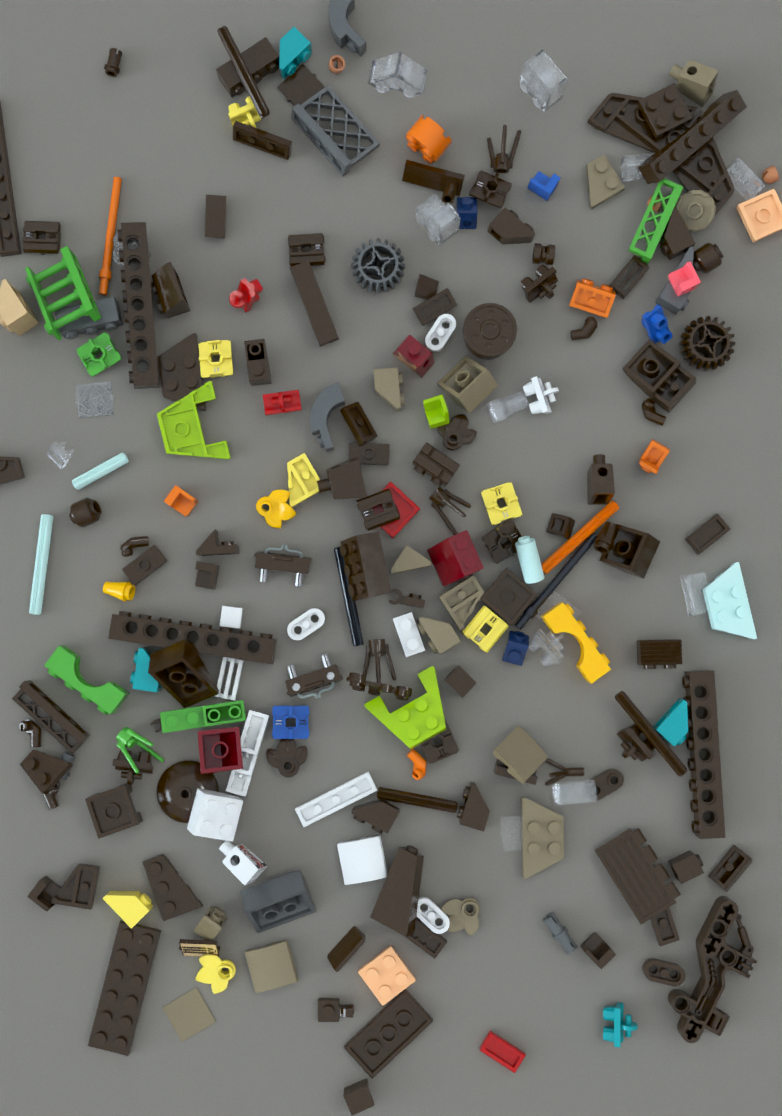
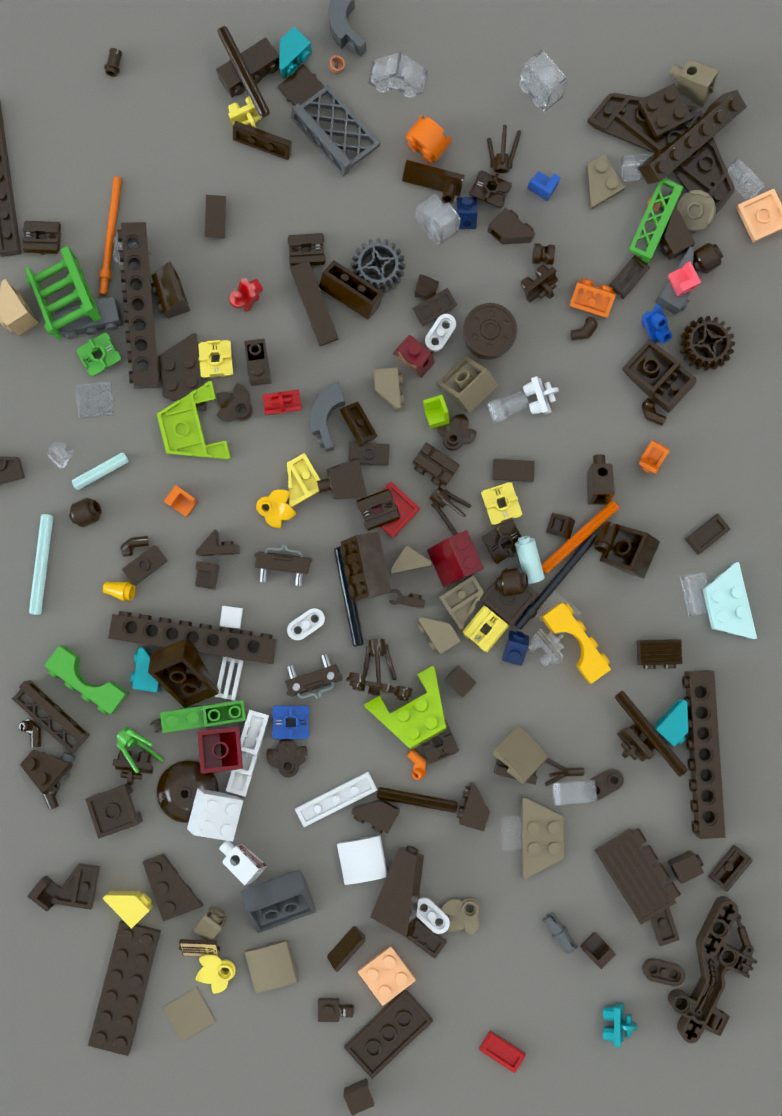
(232, 403): none -> dark brown plate
(350, 290): none -> dark brown brick
(408, 634): white plate -> none
(512, 581): none -> dark brown head
(513, 470): none -> dark brown tile
(770, 175): nougat hinge -> none

